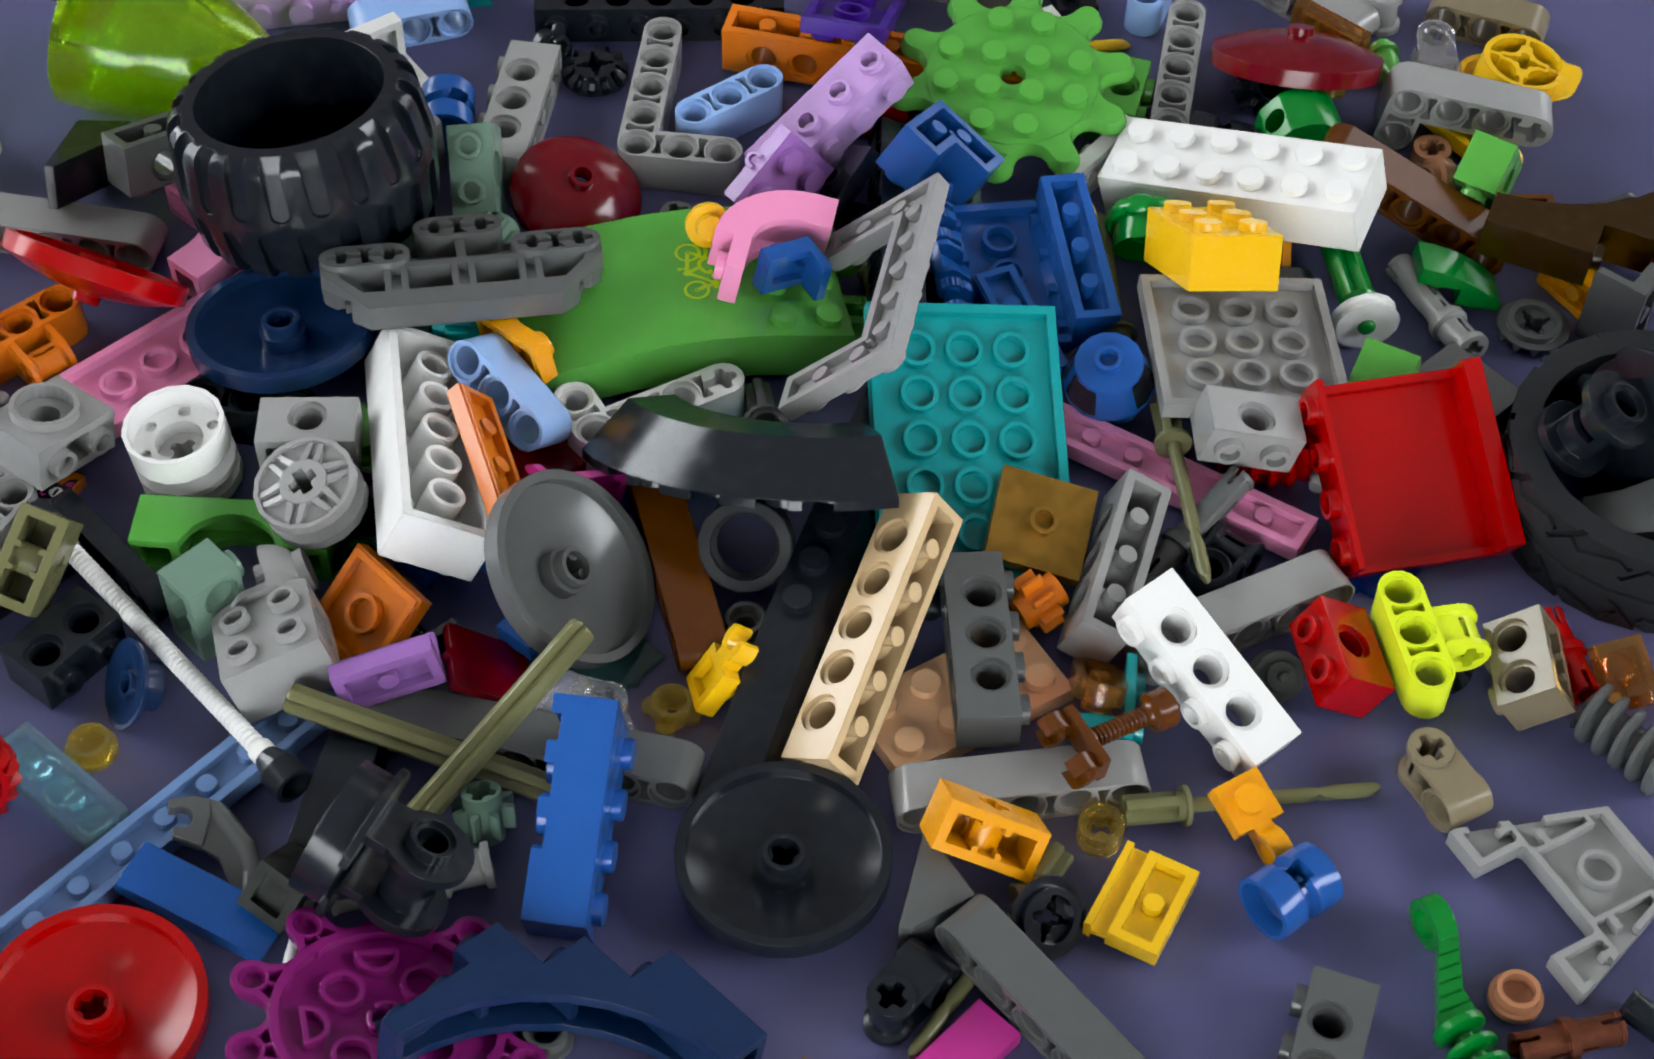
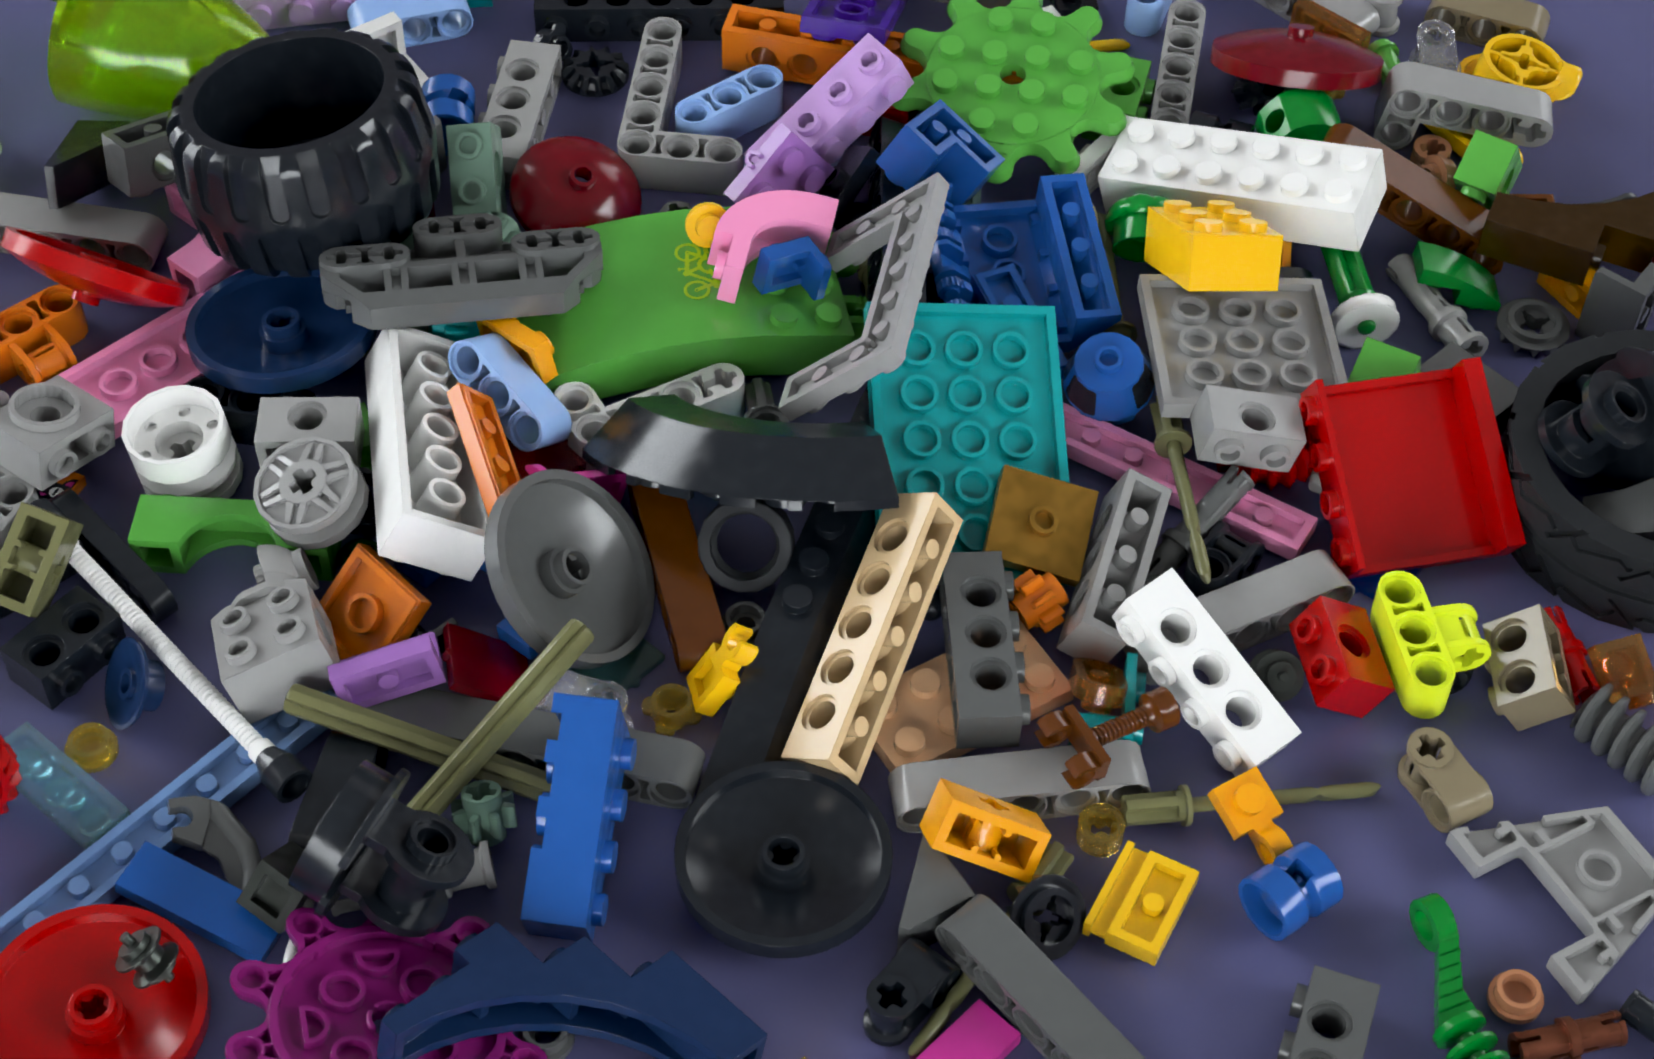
(147, 957): none -> pearl dark grey wheel
(197, 589): sand green brick -> none

